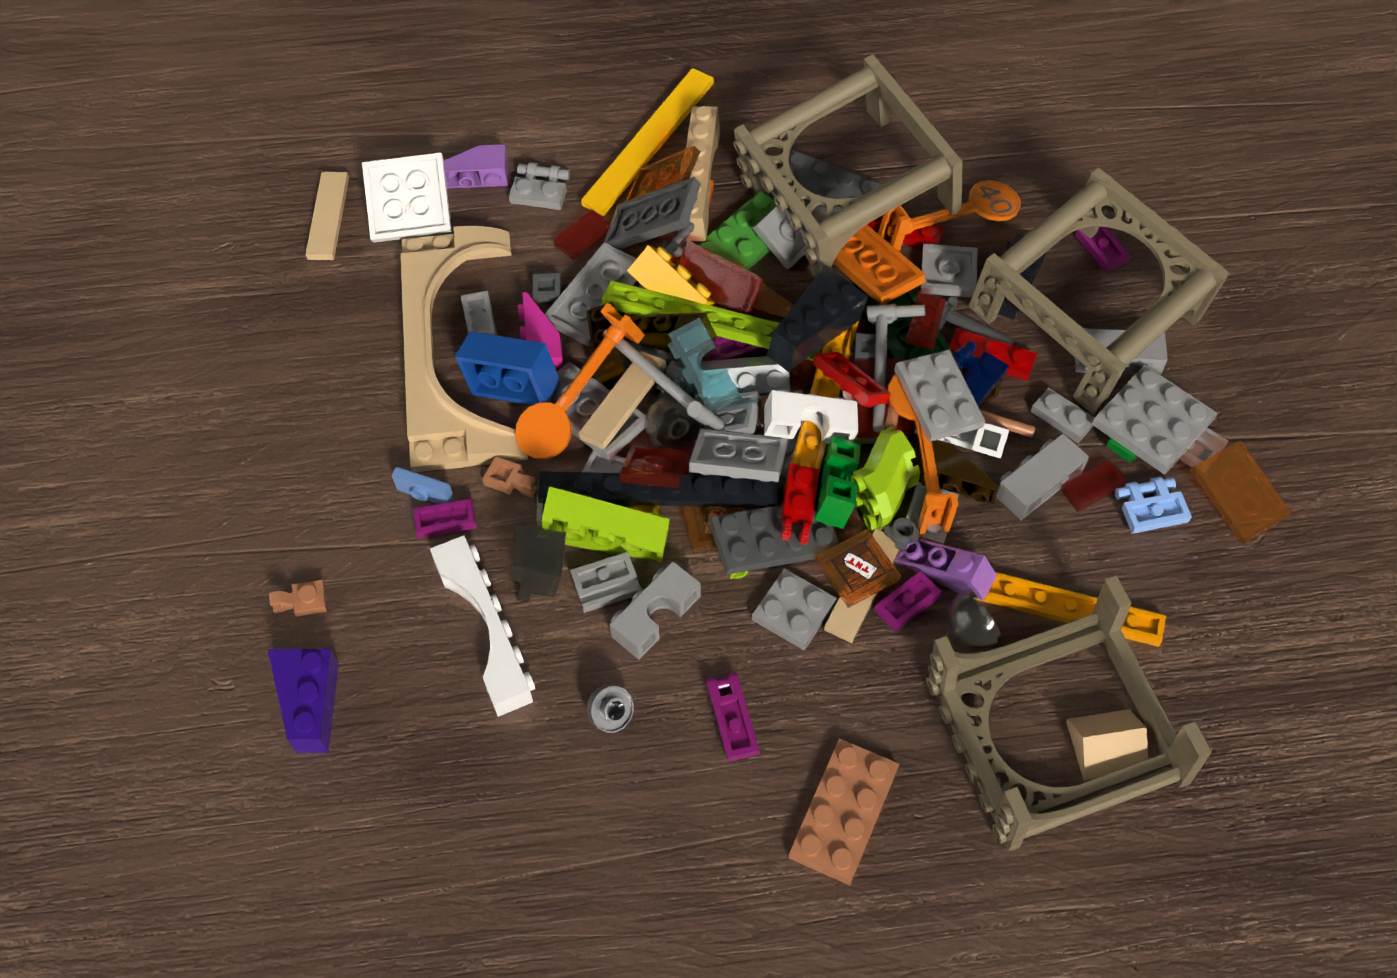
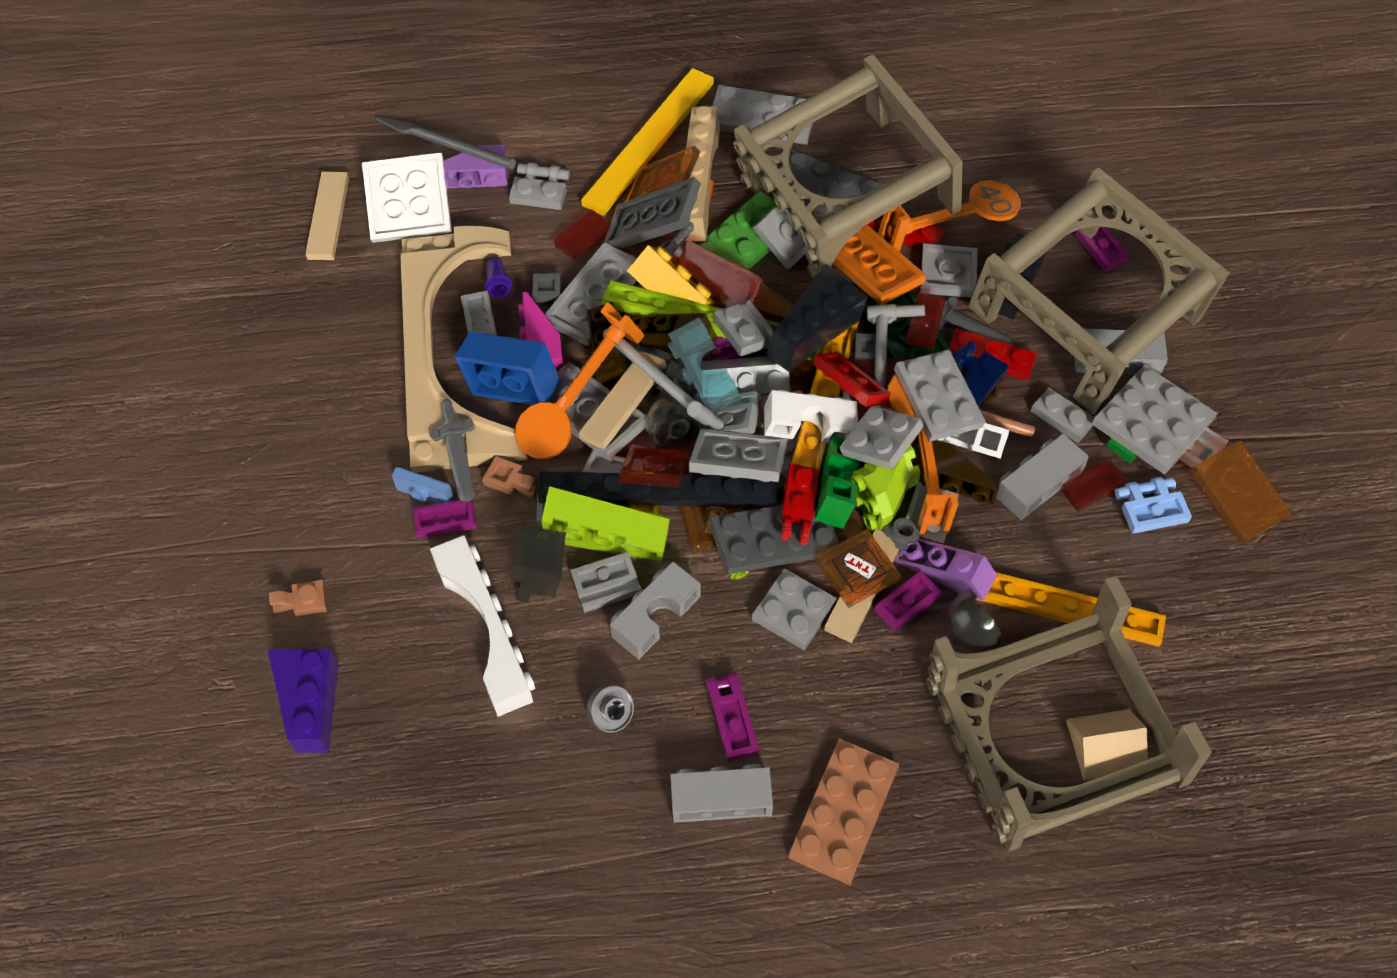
(411, 128): none -> dark grey piece
(452, 433): none -> dark grey sword
(497, 279): none -> dark purple cone
(721, 793): none -> light grey brick
(744, 327): none -> light grey plate
(753, 108): none -> light grey plate
(881, 437): none -> light grey plate

